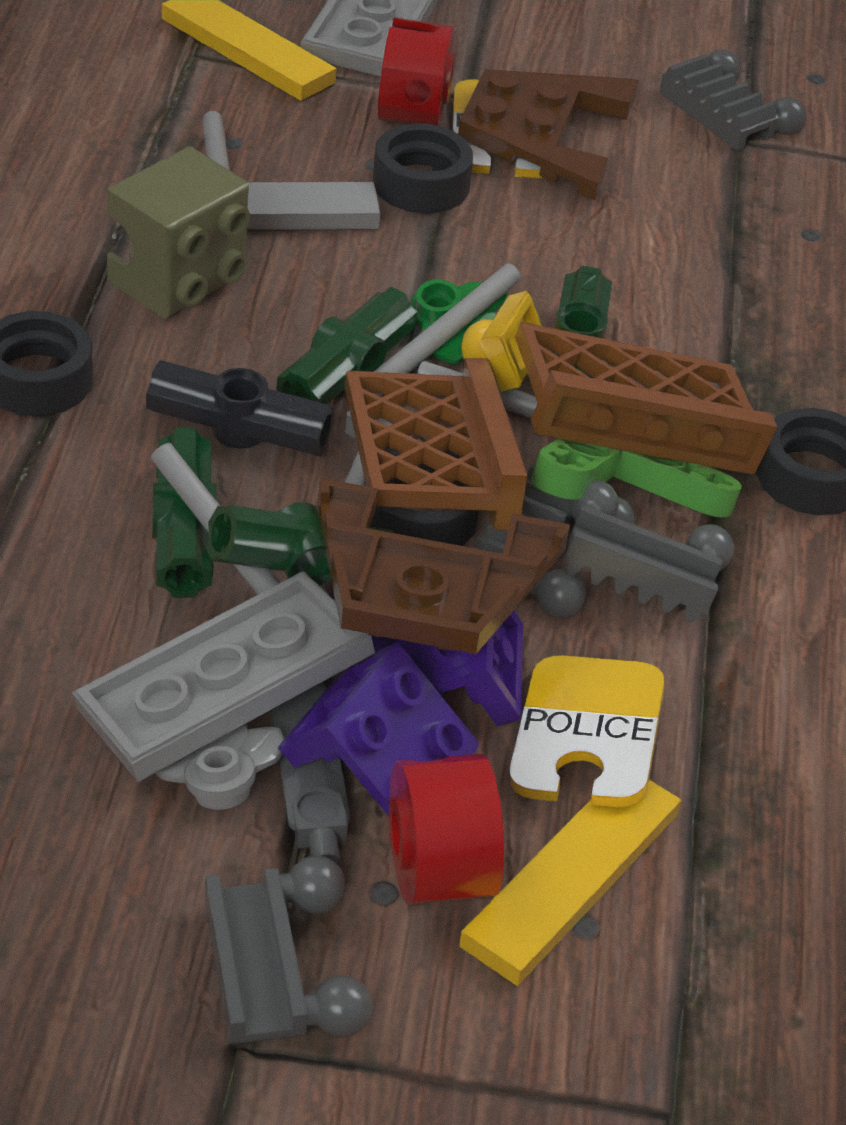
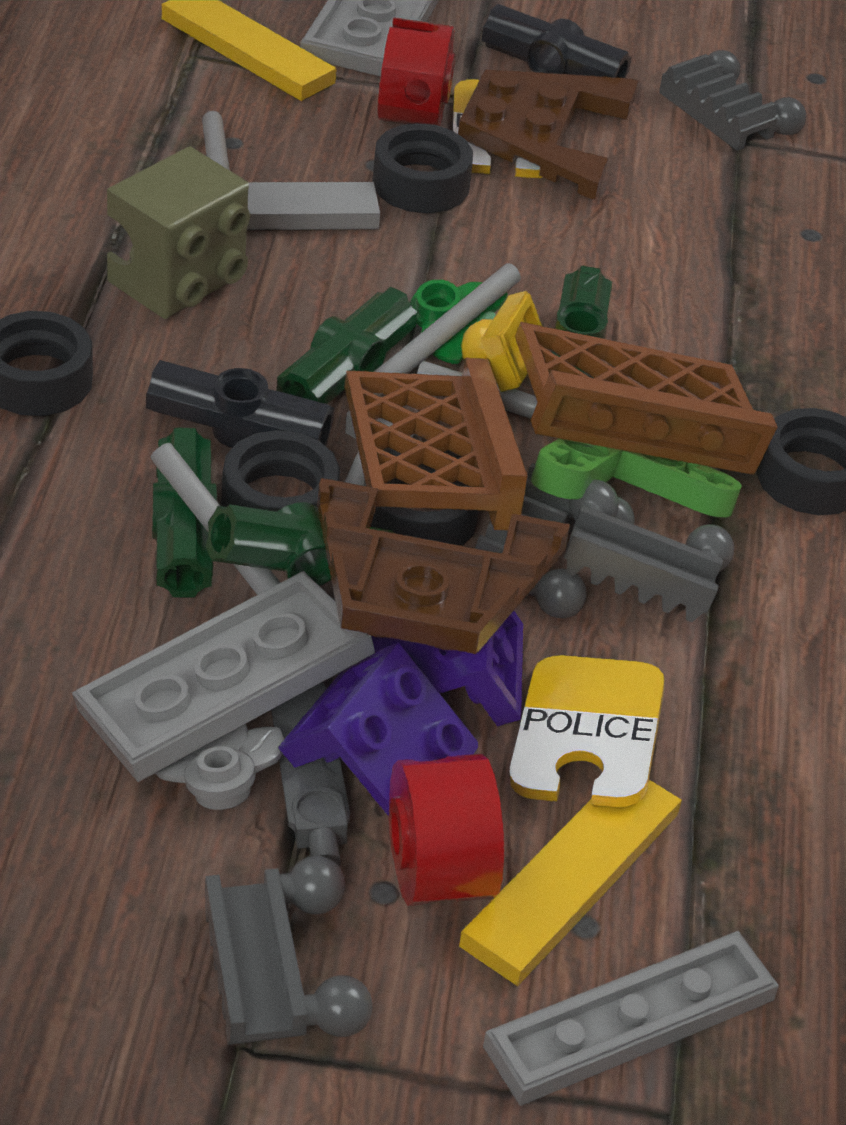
(272, 455): none -> black tyre
(552, 46): none -> black piece
(628, 1017): none -> light grey tile

